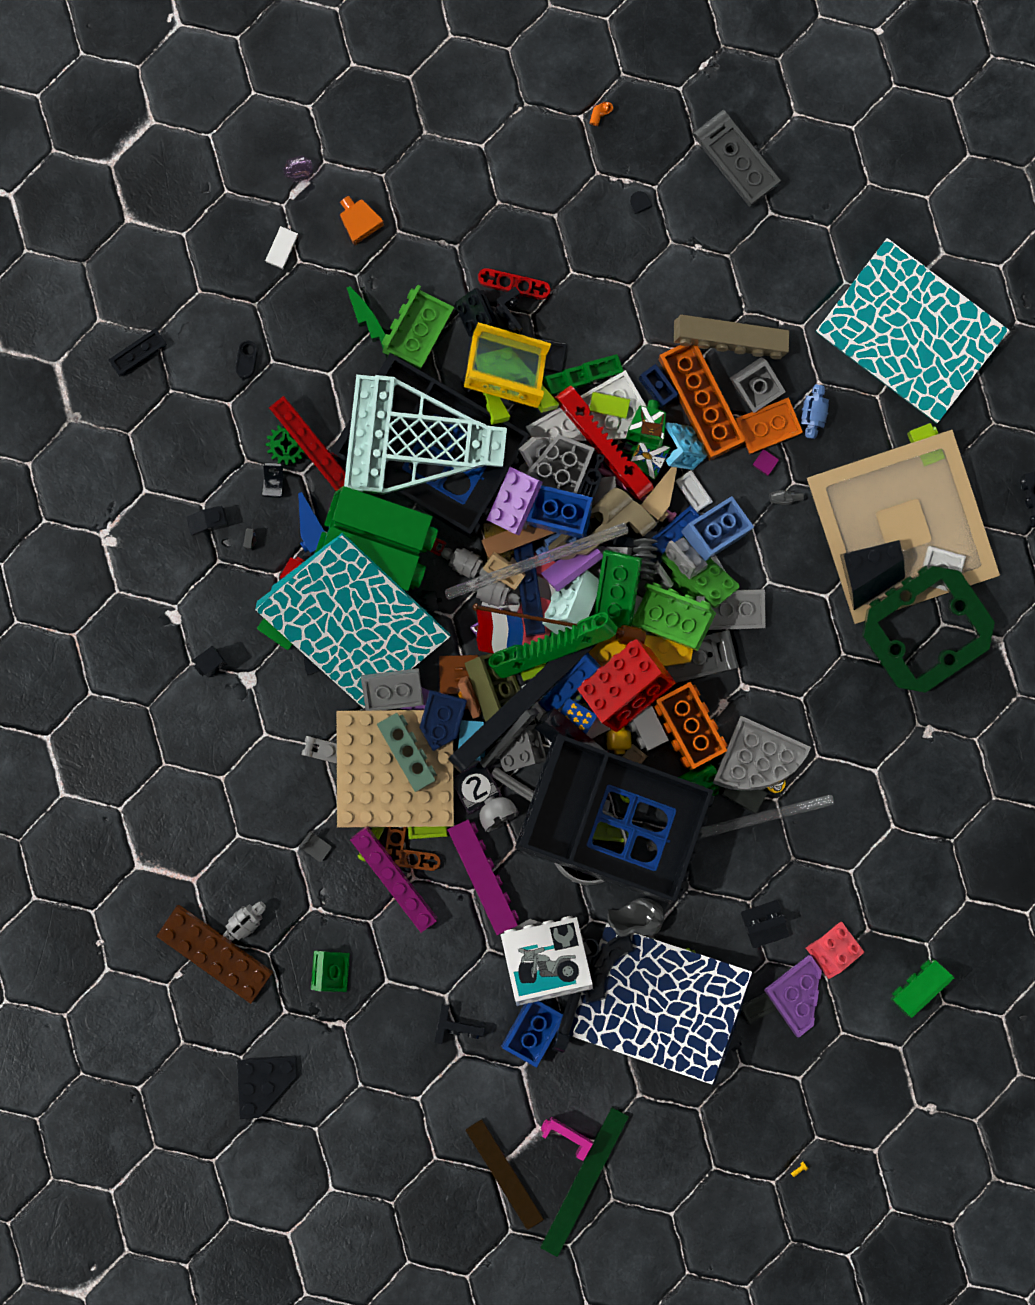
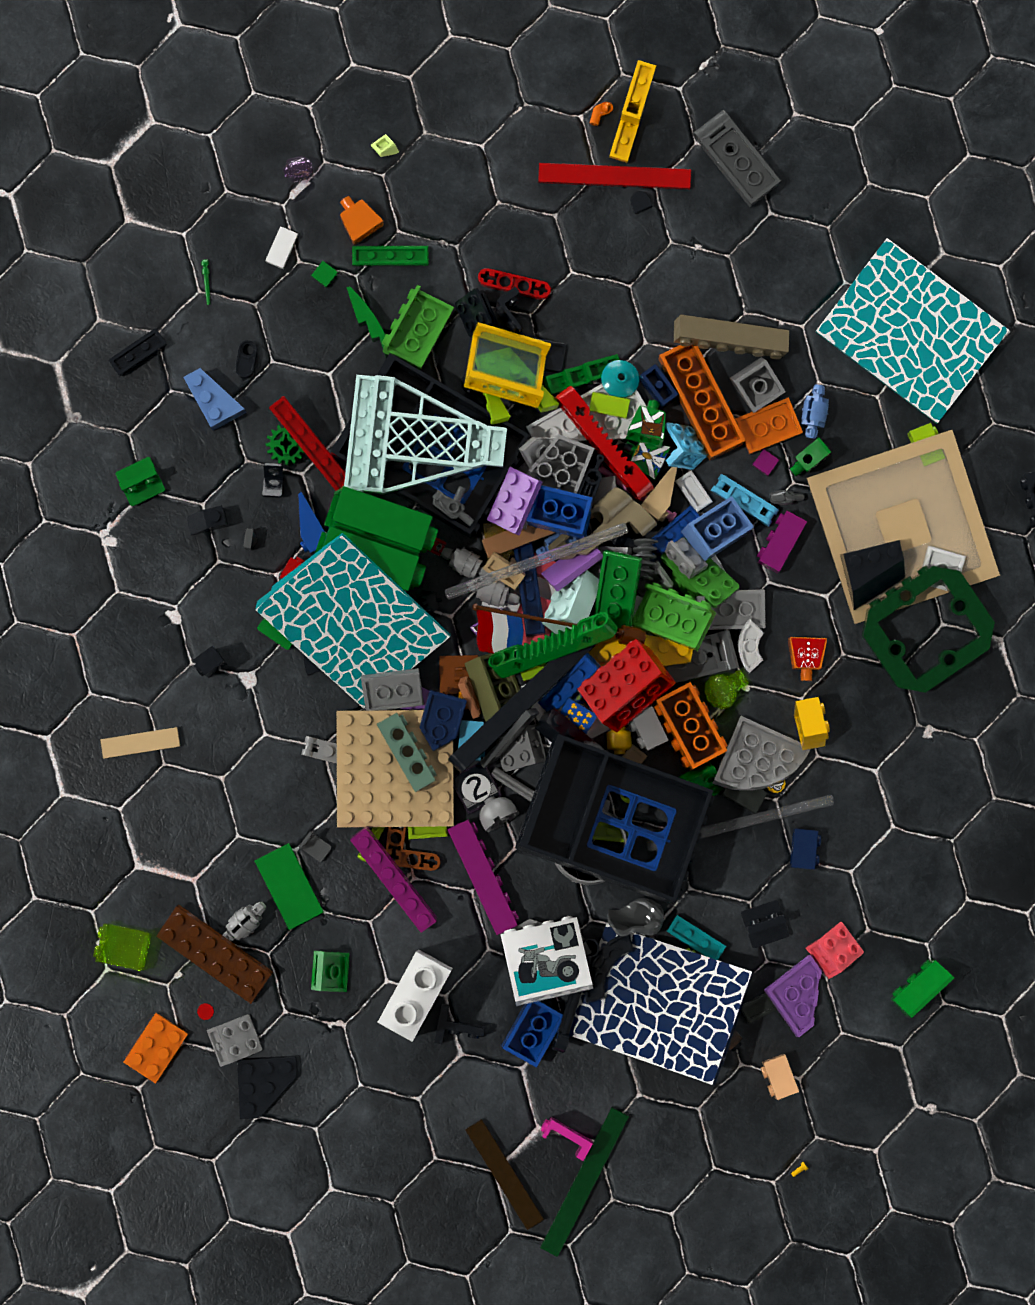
(122, 946): none -> clear neon green panel
(140, 481): none -> green bracket
(140, 742): none -> tan tile
(155, 1048): none -> orange plate
(205, 271): none -> green piece
(205, 1011): none -> red sticker
(213, 400): none -> medium blue wedge
(234, 1040): none -> light grey bracket
(289, 886): none -> green tile
(324, 274): none -> green tile
(385, 146): none -> yellowish green slope
(390, 256): none -> green tile
(415, 995): none -> white brick
(452, 507): none -> dark grey piece
(614, 176): none -> red tile
(617, 387): none -> teal dish
(632, 111): none -> yellow bracket
(696, 938): none -> teal plate
(723, 689): none -> clear neon green animal
(745, 499): none -> medium azure plate
(748, 645): none -> white tile
(779, 1076): none -> light nougat brick
(781, 541): none -> magenta brick
(804, 849): none -> dark blue brick
(806, 655): none -> red torso
(810, 723): none -> yellow brick
(817, 451): none -> green torso

